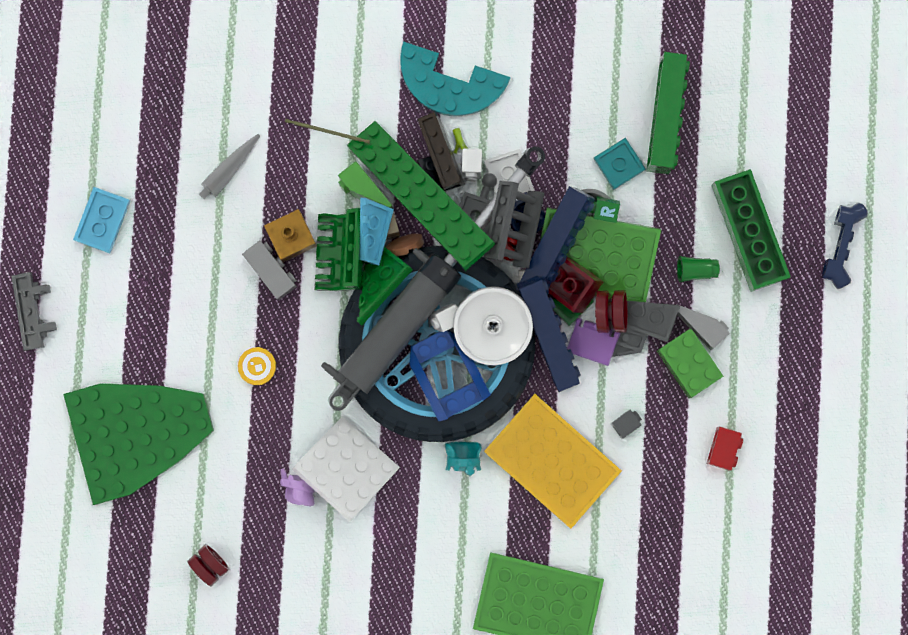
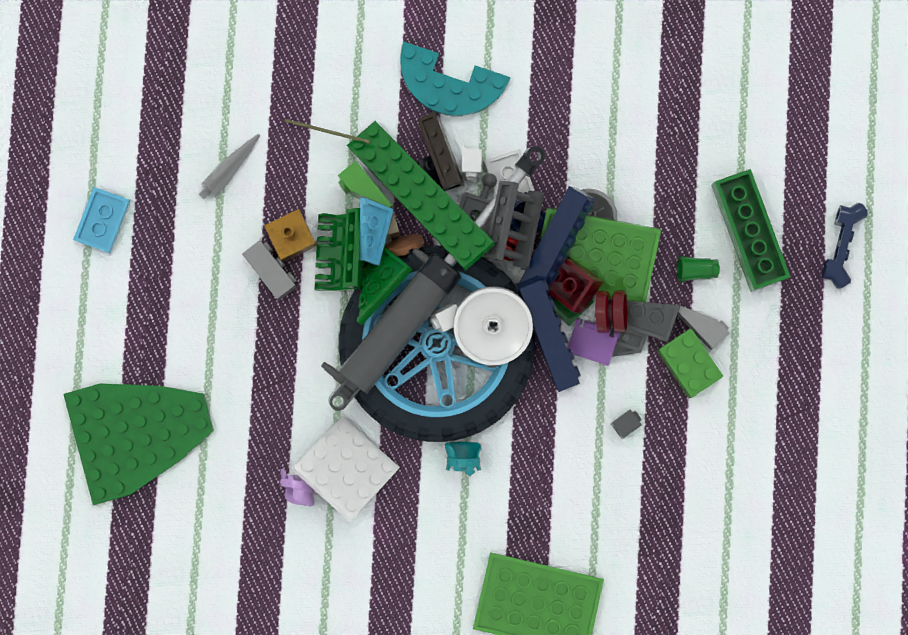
(26, 297): dark grey hinge -> none
(208, 565): dark red wheel -> none
(256, 366): yellow tile -> none
(459, 140): lime bar -> none
(460, 398): blue wedge -> none
(552, 461): yellow plate -> none
(606, 209): green brick -> none
(619, 163): teal tile -> none
(667, 113): green brick -> none
(724, 448): red brick -> none

